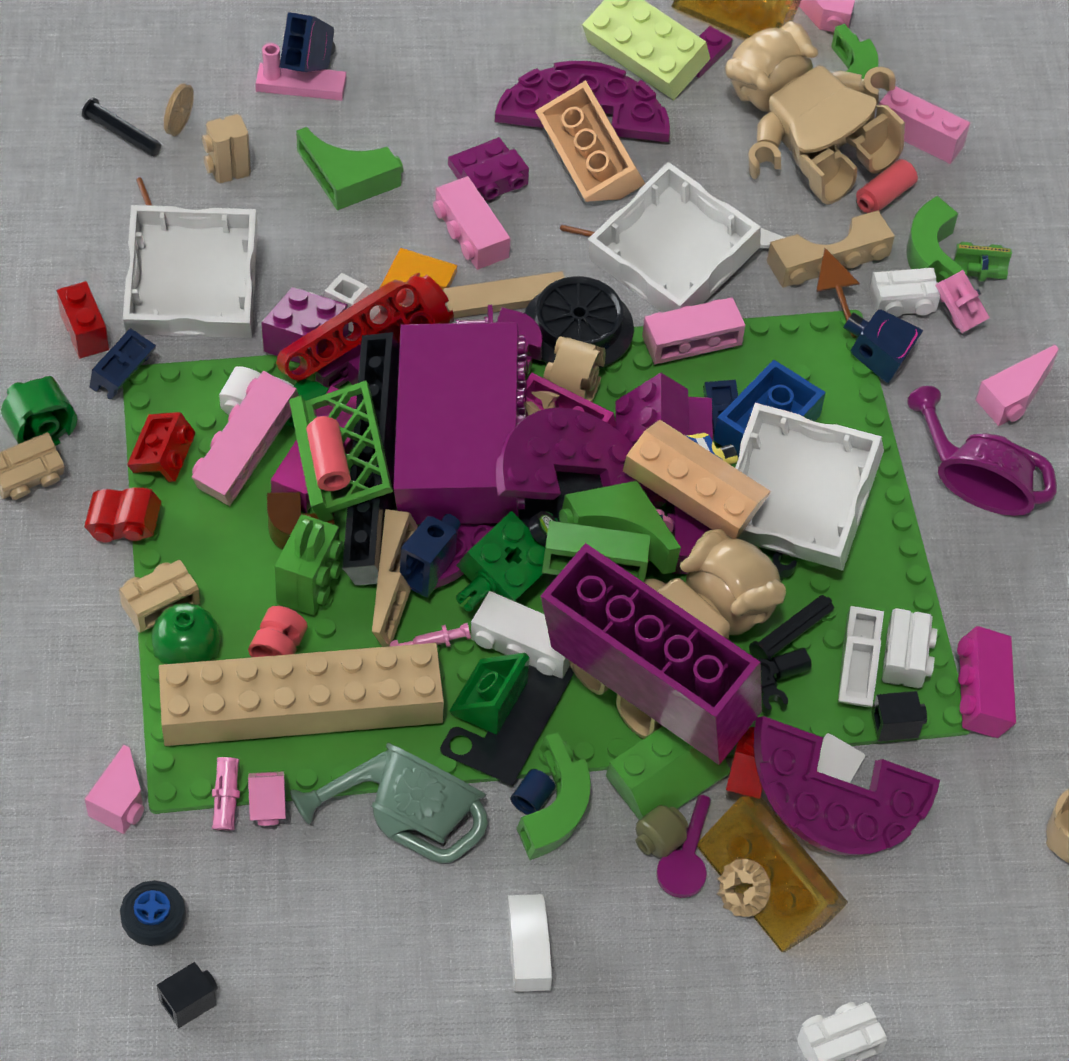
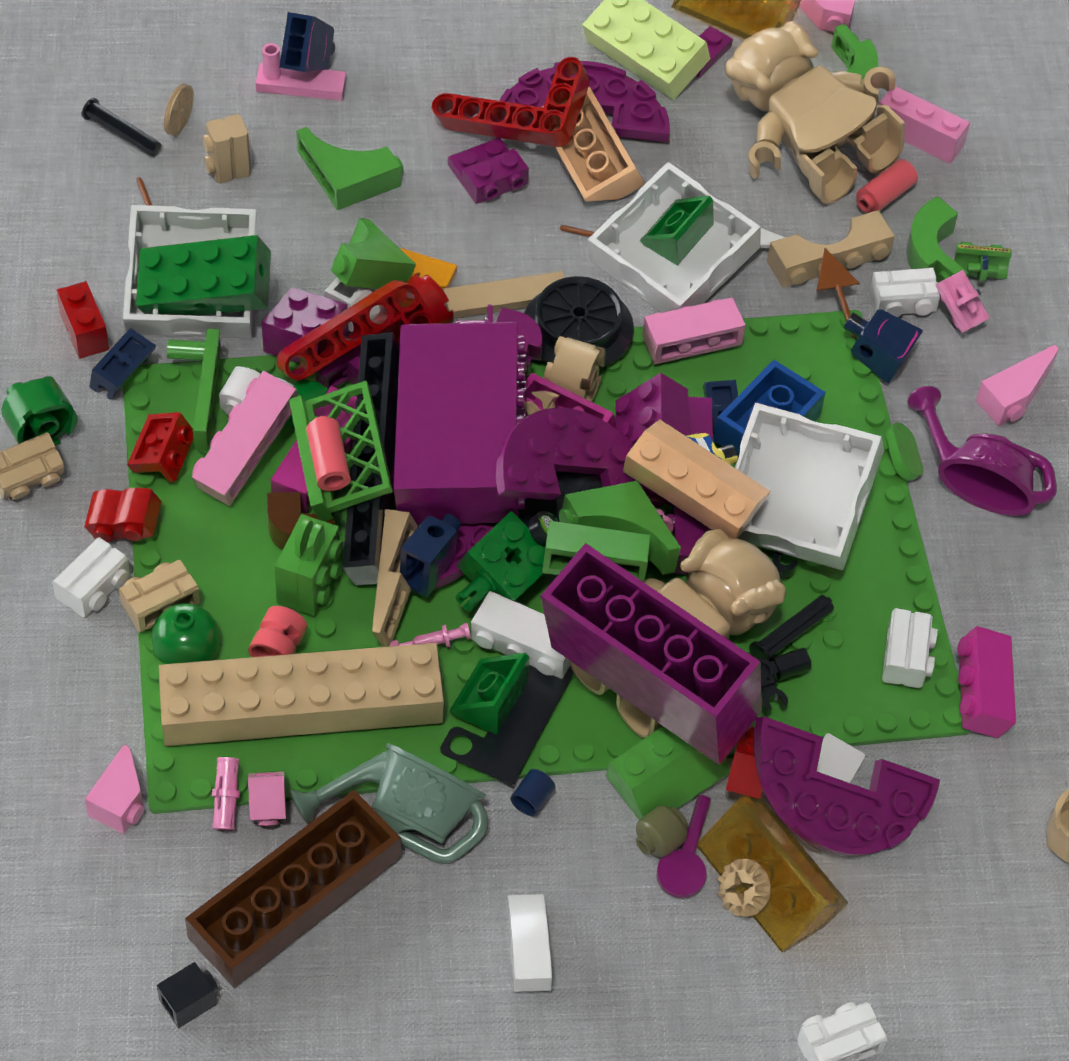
(91, 578): none -> white brick
(143, 904): black wheel -> none
(204, 277): none -> green brick
(210, 353): none -> bright green piece
(293, 888): none -> reddish brown brick
(371, 259): none -> bright green arch
(472, 223): bright pink brick -> none
(518, 115): none -> red beam
(552, 826): bright green arch -> none
(680, 228): none -> green slope
(860, 656): white slope -> none
(898, 716): black brick -> none
(904, 452): none -> bright green tile

